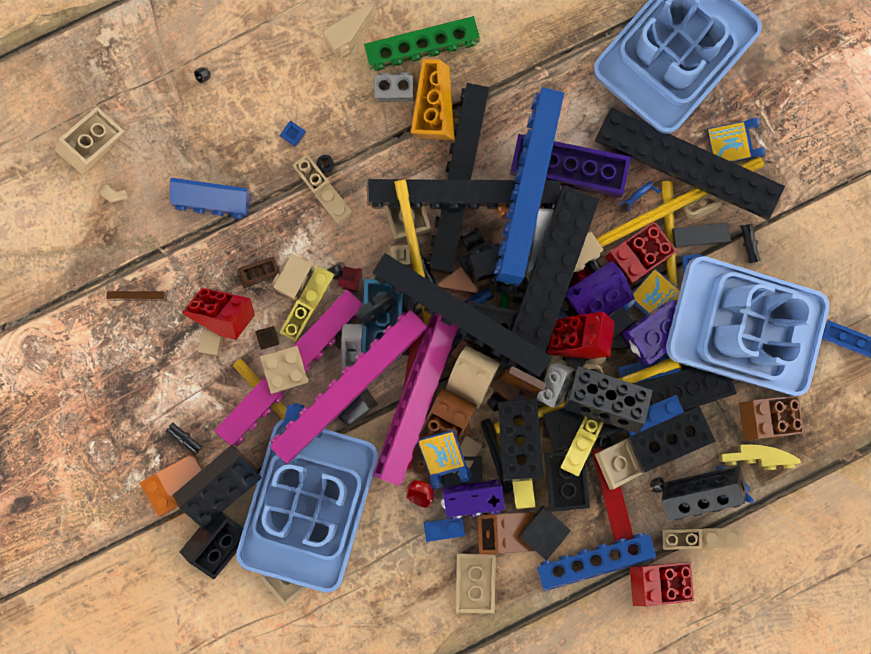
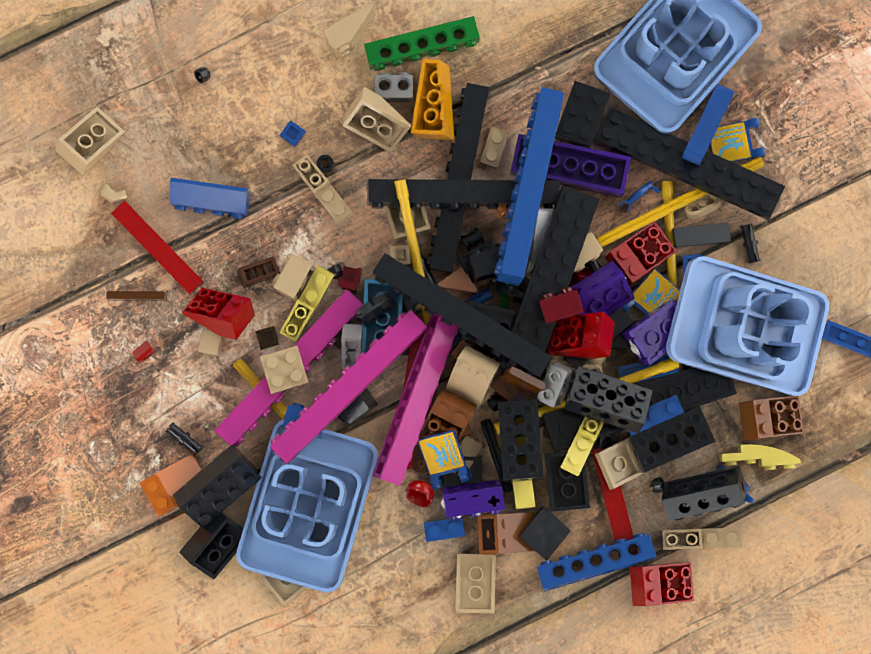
(143, 352): none -> red slope
(157, 247): none -> red tile
(375, 120): none -> tan slope
(494, 147): none -> tan plate
(560, 305): none -> dark red brick
(582, 115): none -> black brick
(708, 124): none -> blue beam

